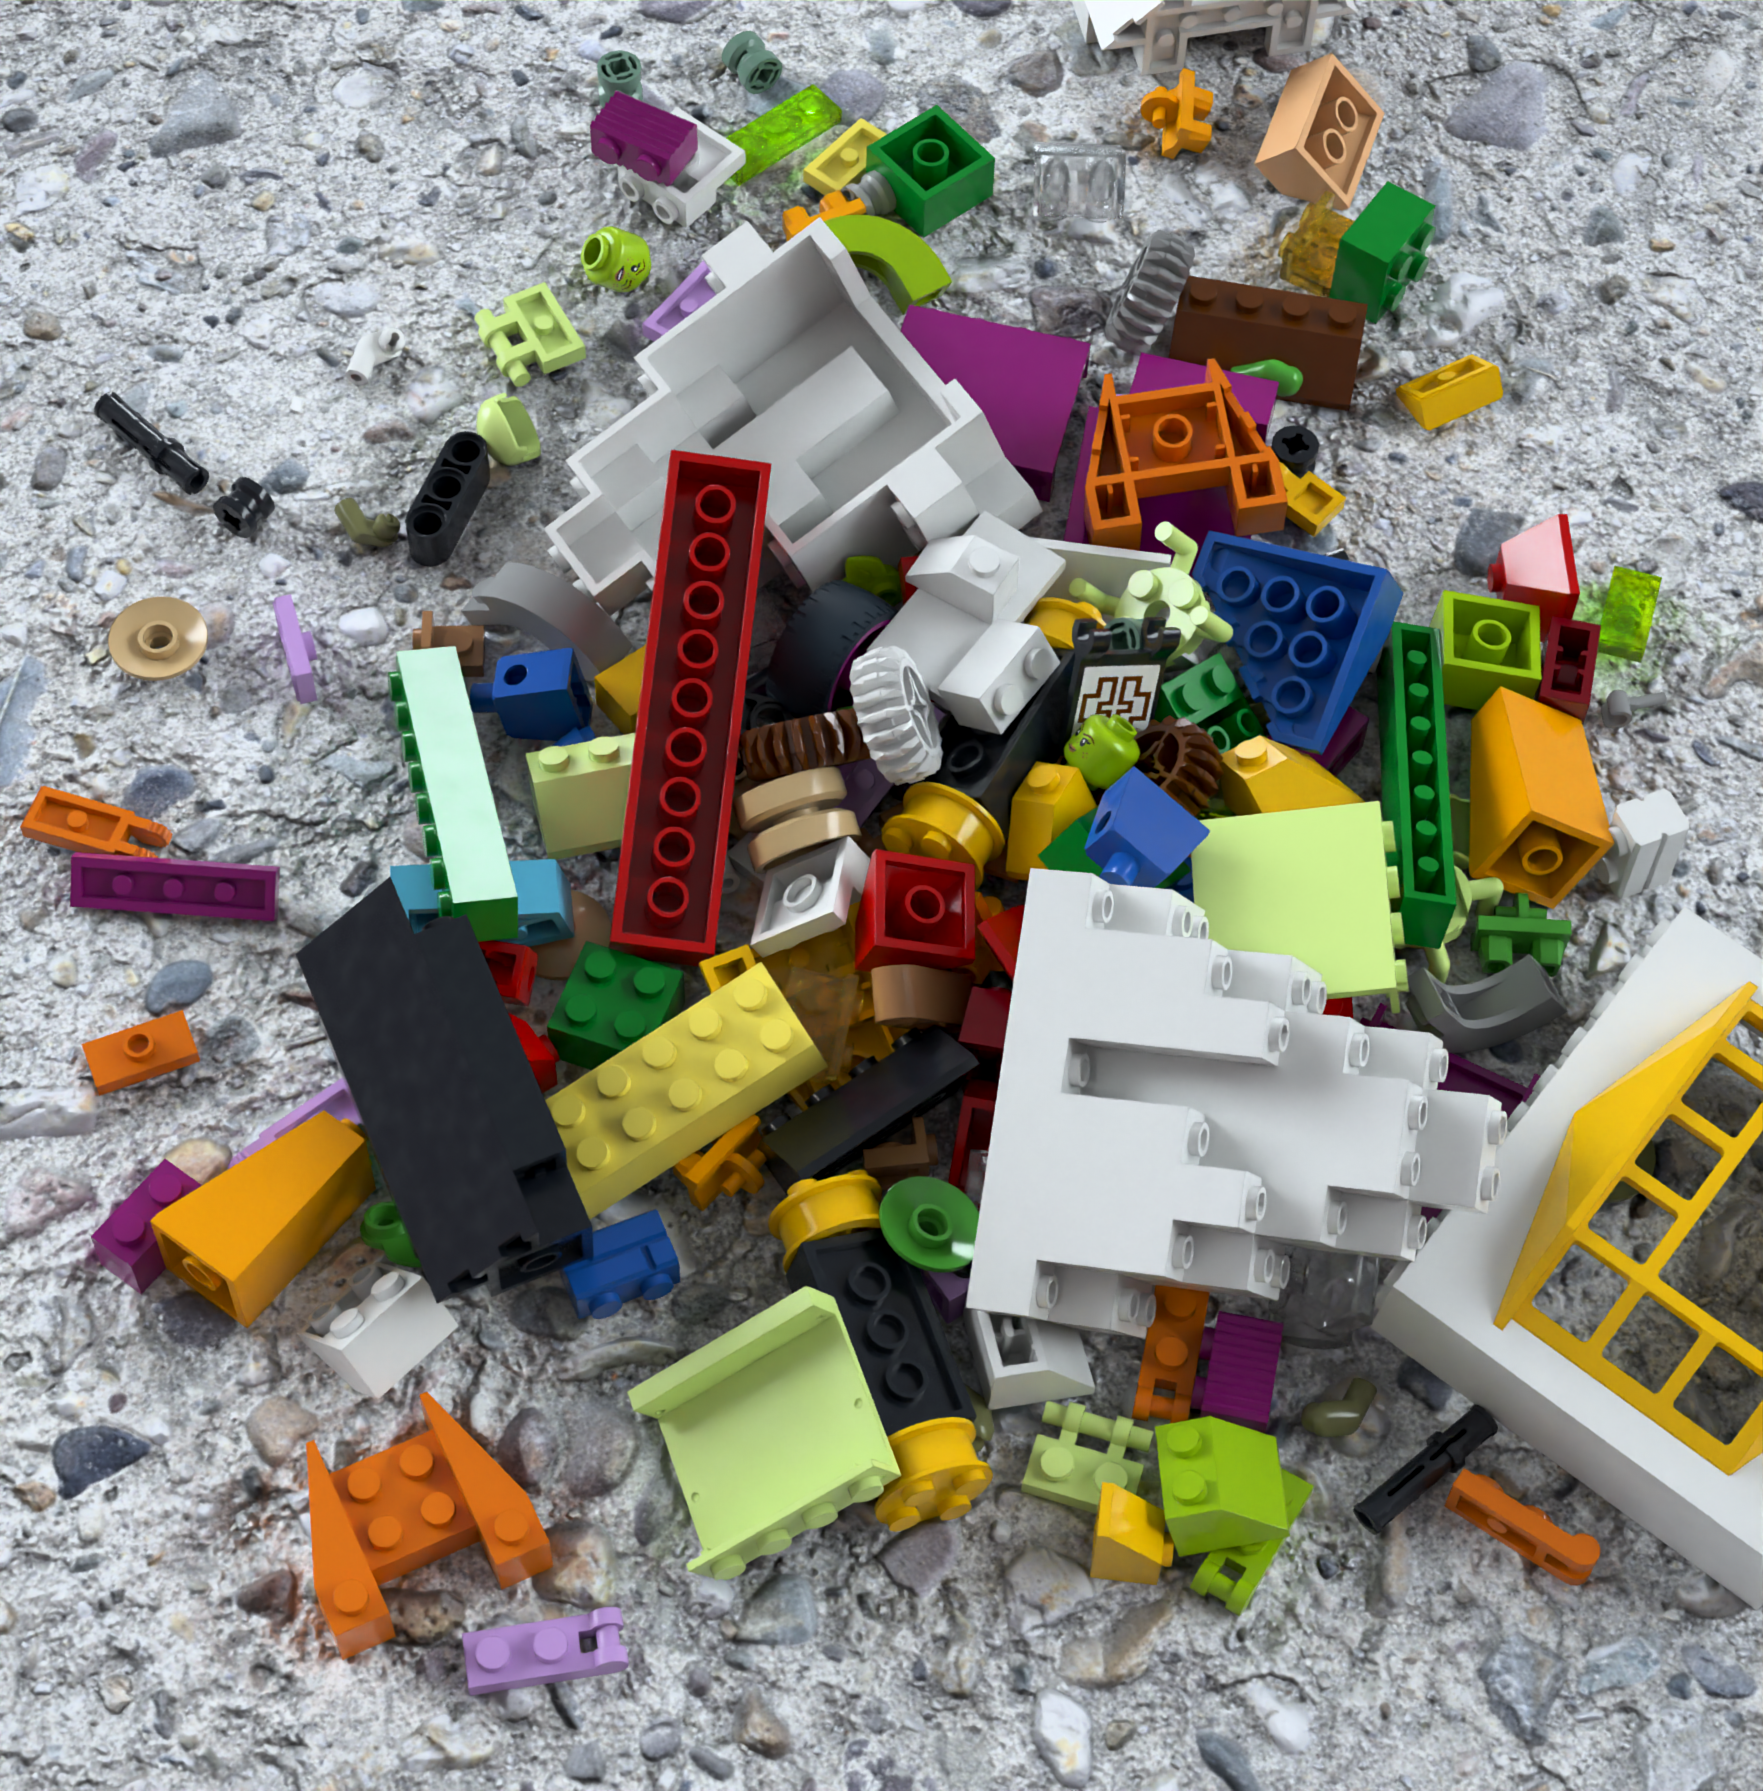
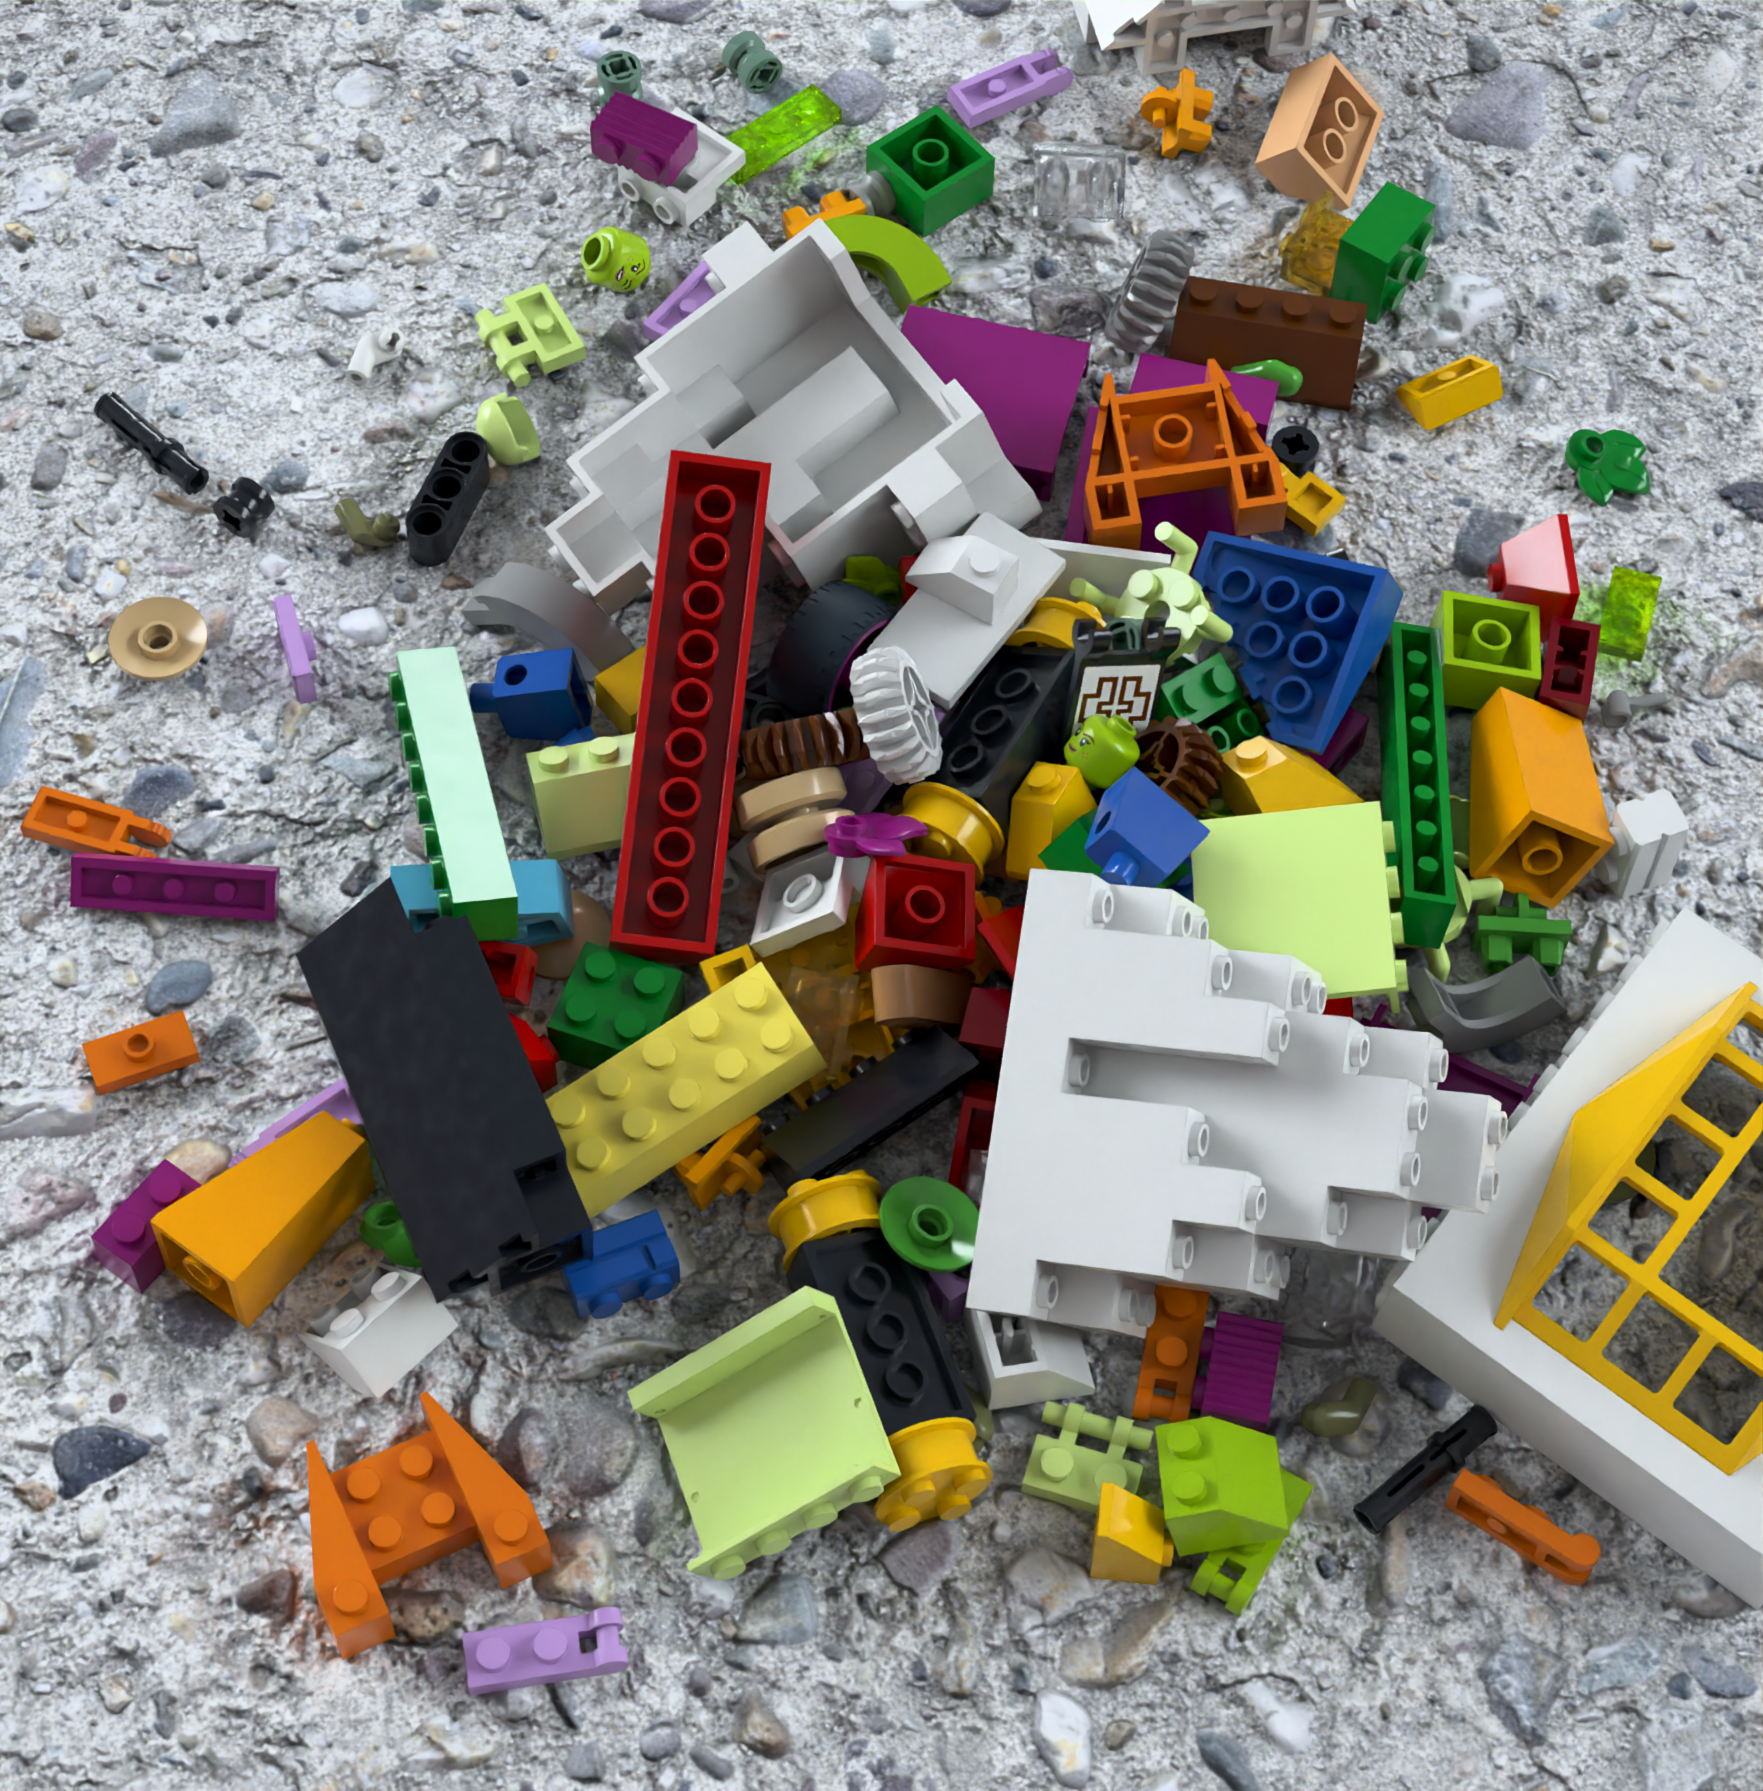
(467, 639): medium nougat bracket -> none
(843, 160): light yellow plate -> none
(872, 834): none -> magenta plate
(894, 1162): medium nougat bracket -> none
(999, 676): white brick -> none
(1008, 87): none -> lavender hinge
(1607, 463): none -> green plate

